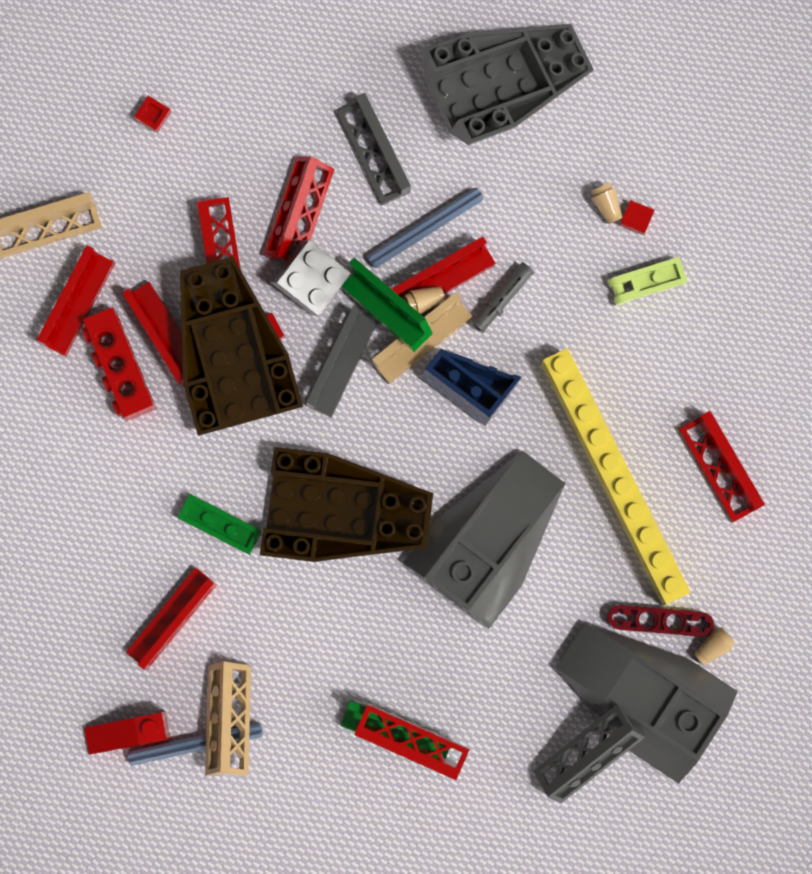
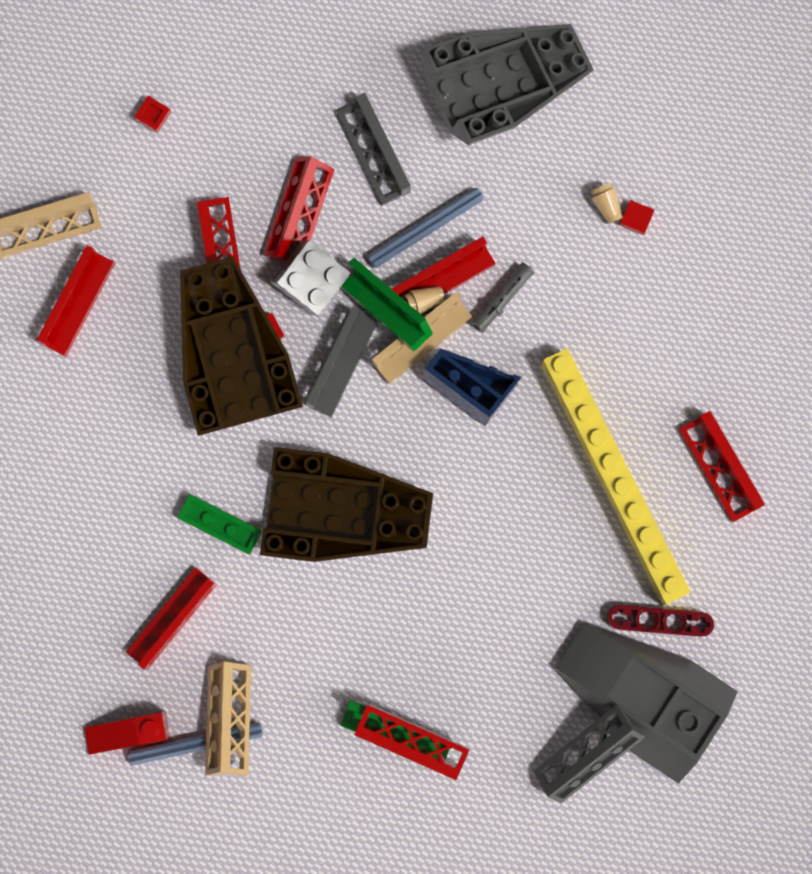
(140, 400): red brick -> none
(158, 325): red fence -> none
(489, 538): dark grey wedge -> none
(648, 280): yellowish green plate -> none
(714, 646): tan cone -> none

